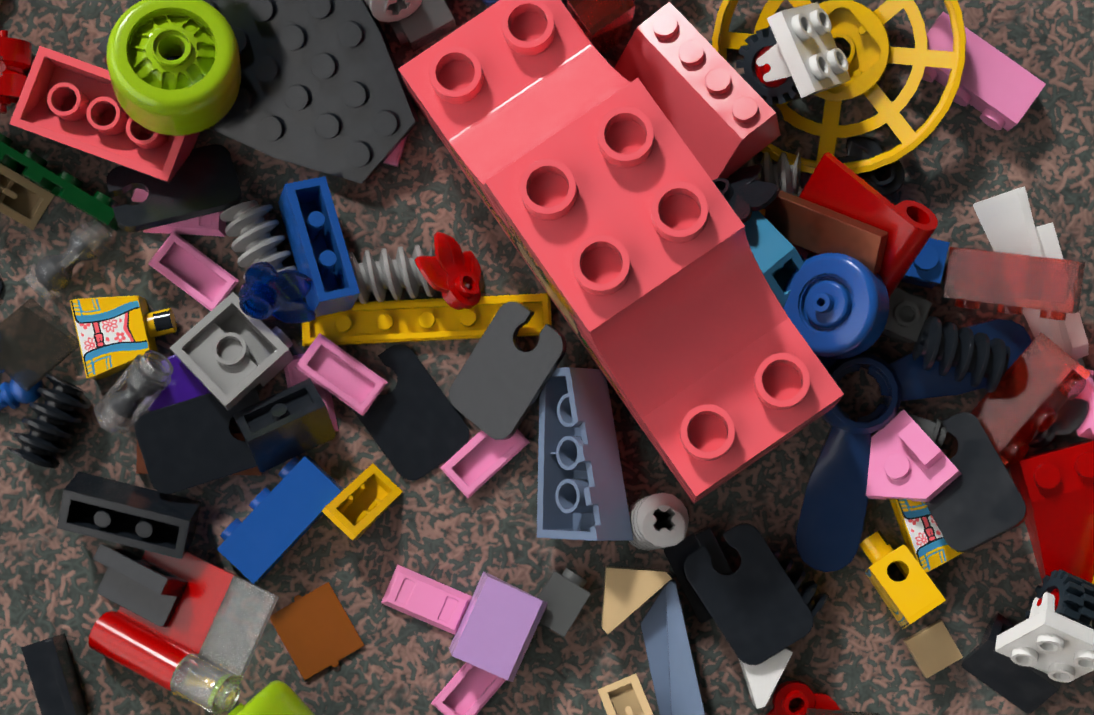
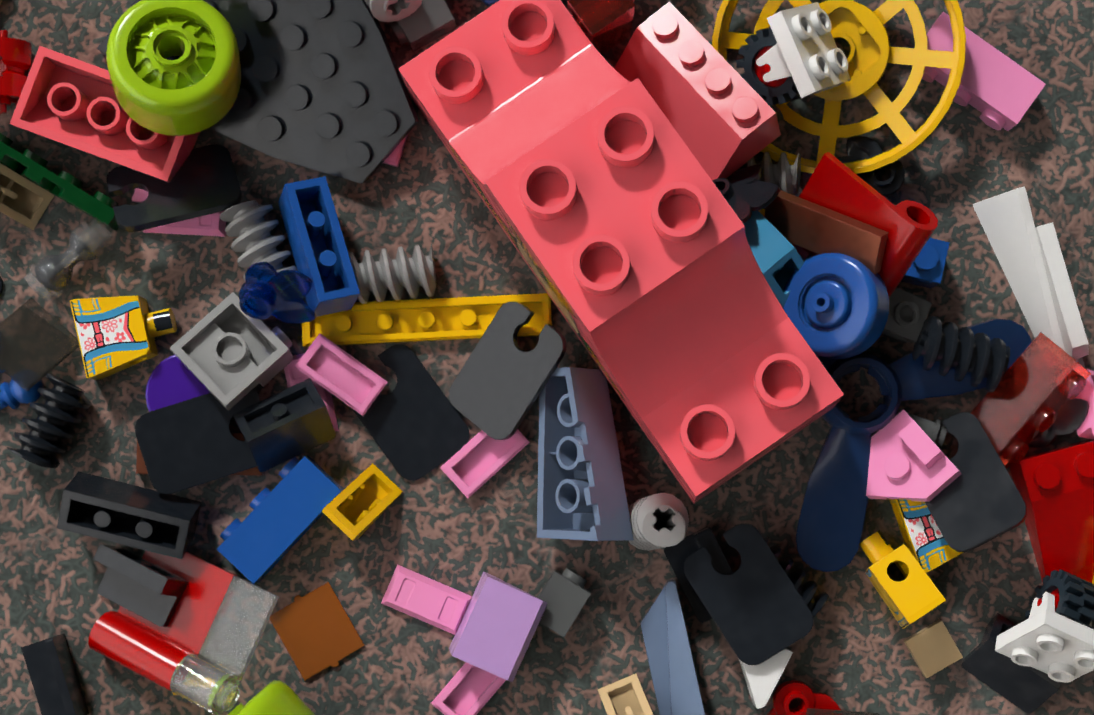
(145, 378): clear piece -> none
(193, 271): bright pink tile -> none
(452, 272): red plate -> none
(626, 591): tan slope -> none
(1014, 282): clear red brick -> none

